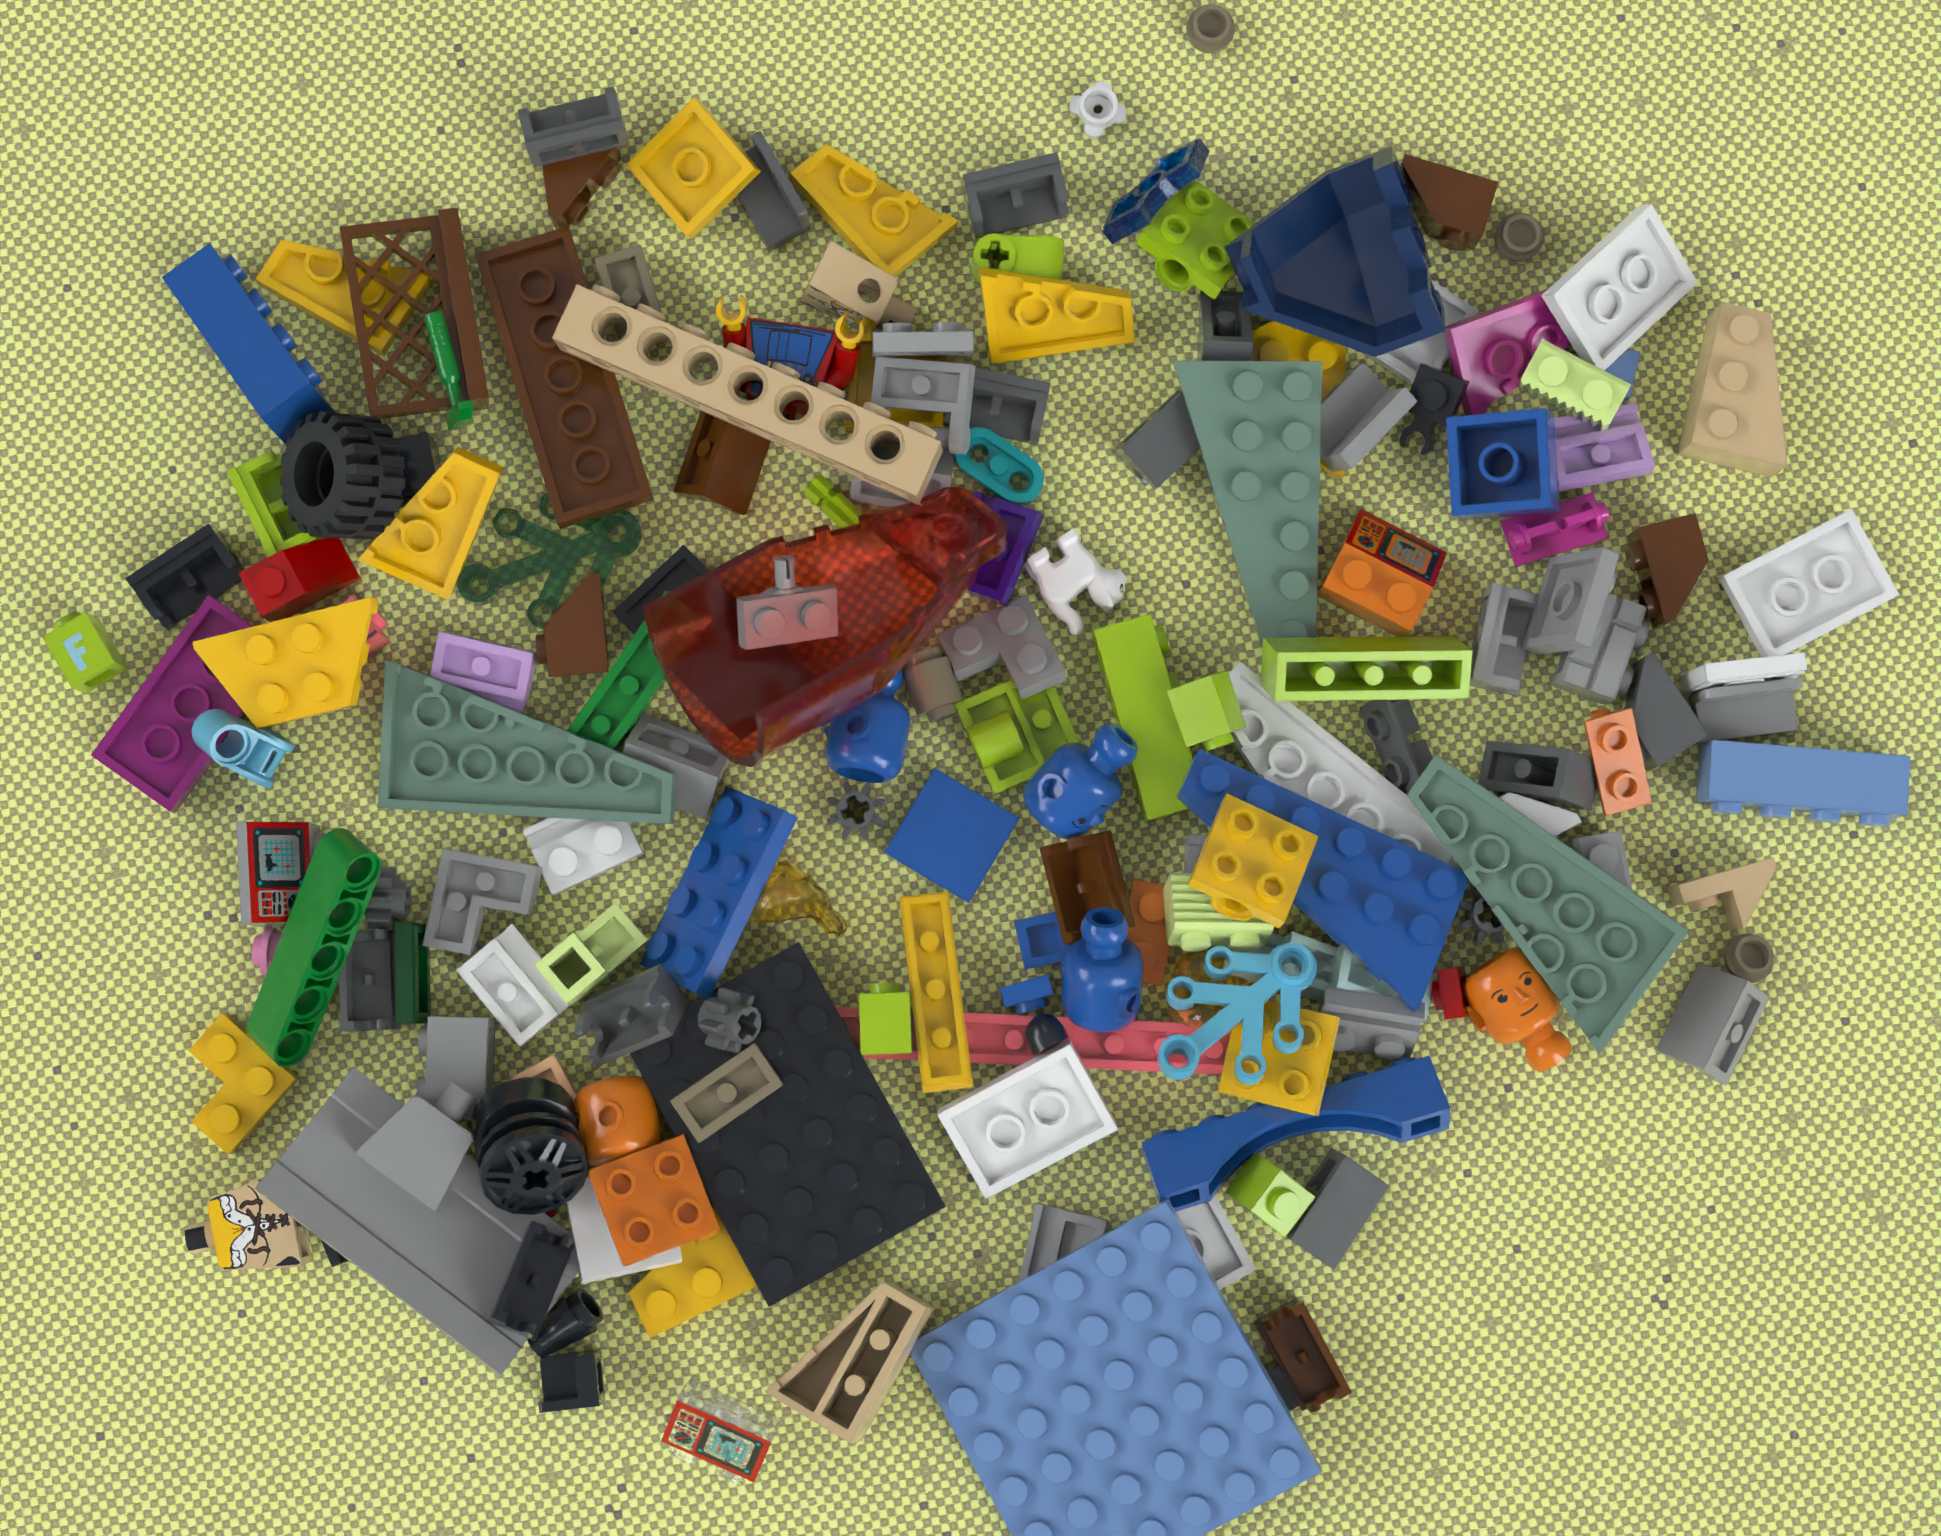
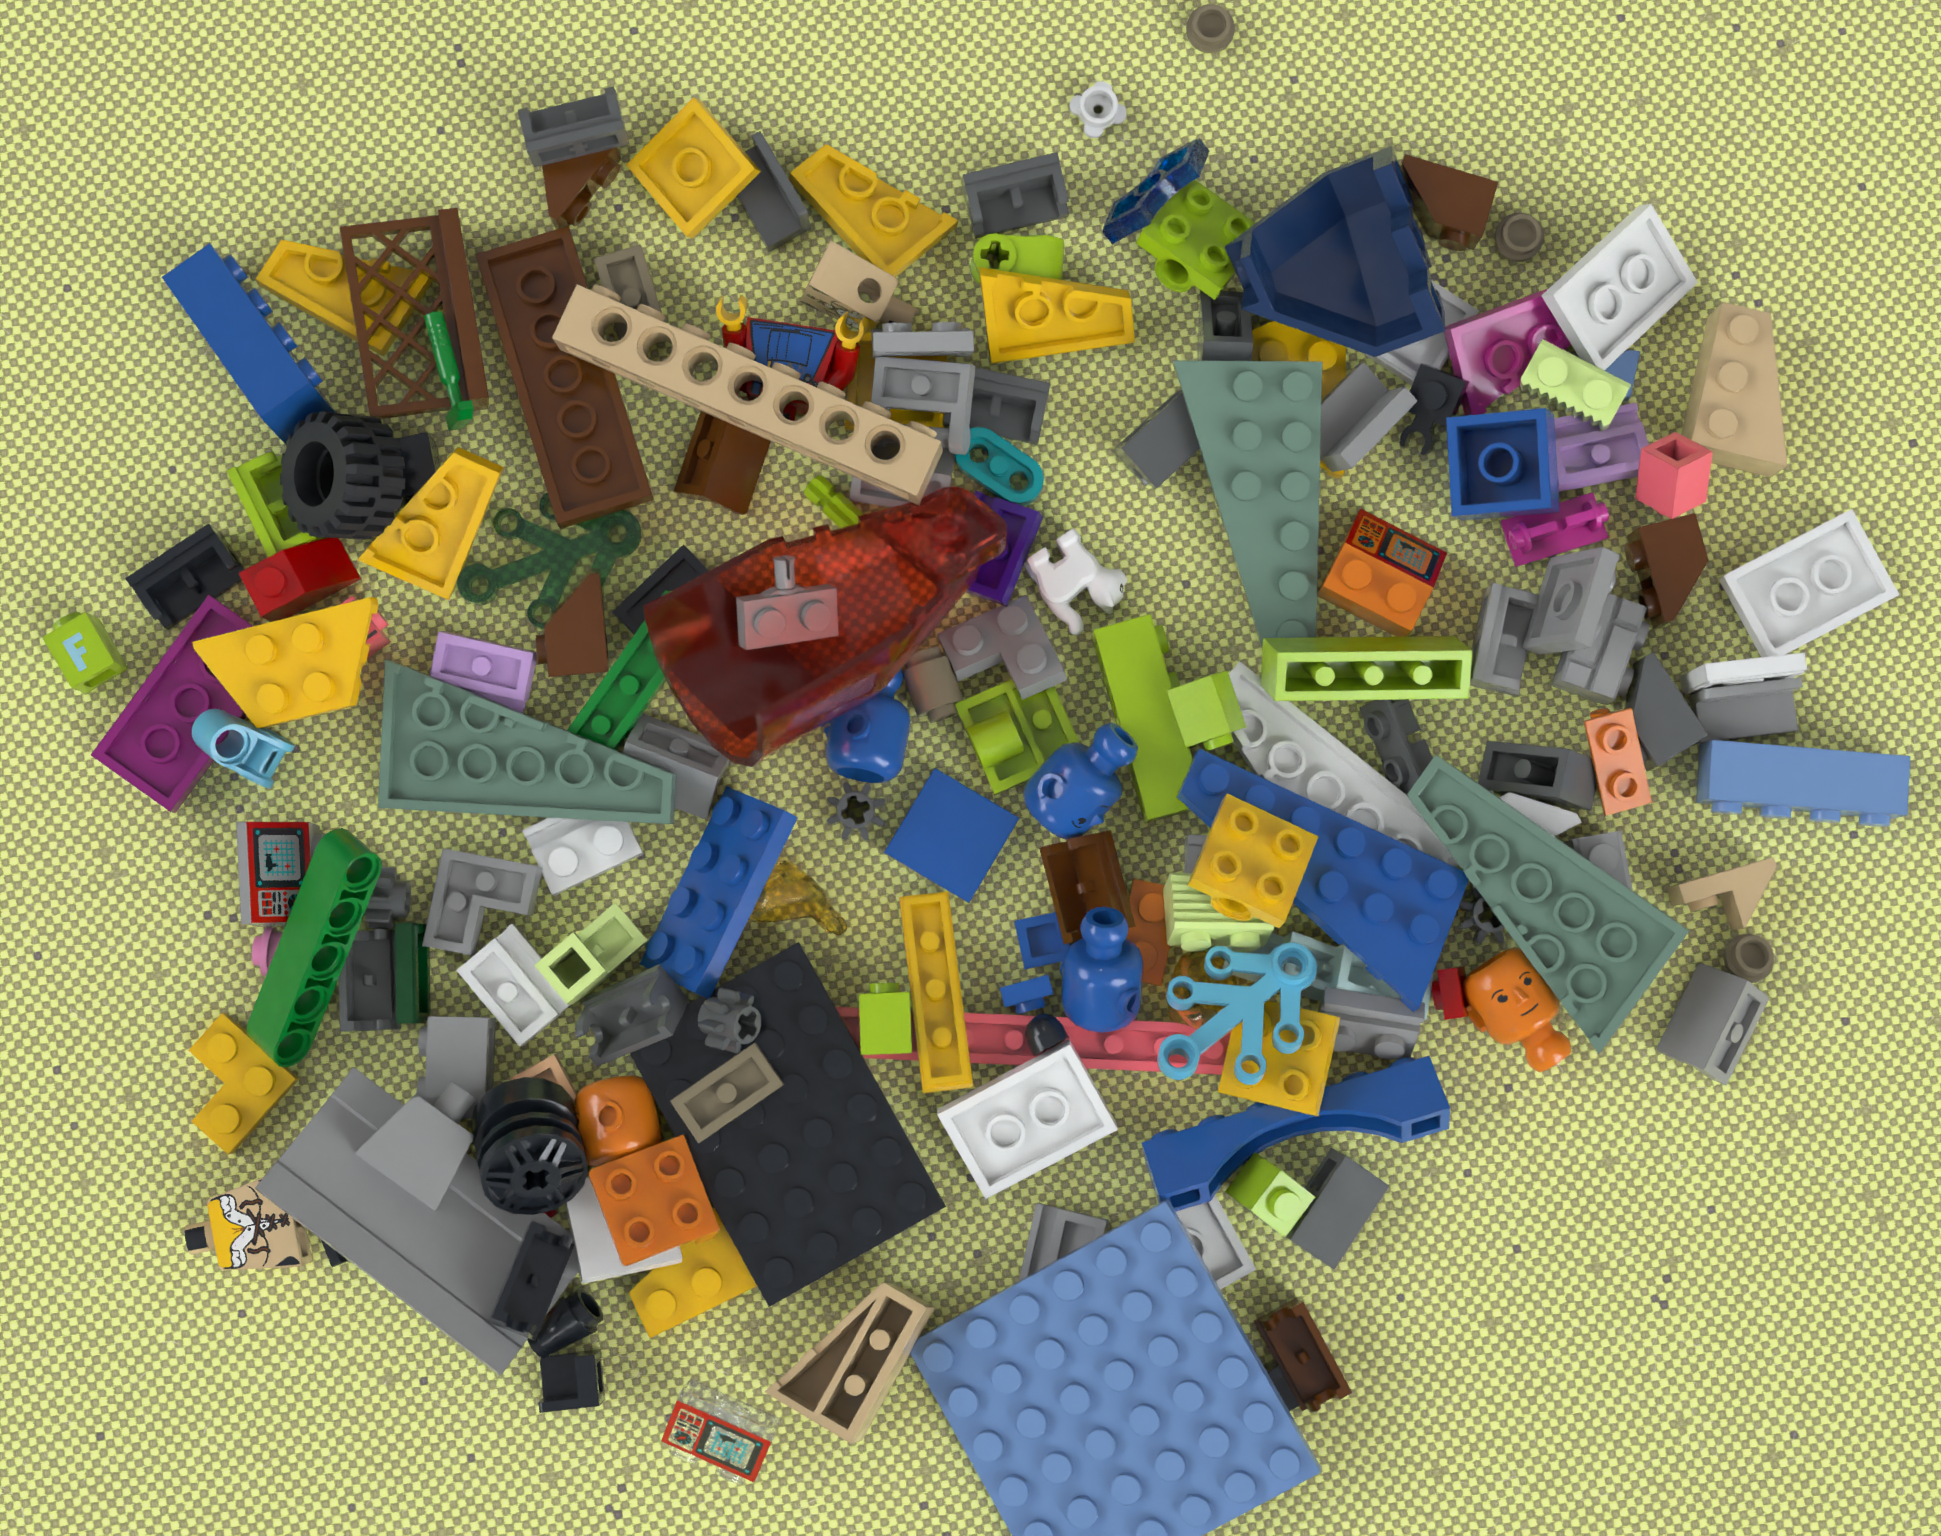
(1673, 475): none -> coral brick

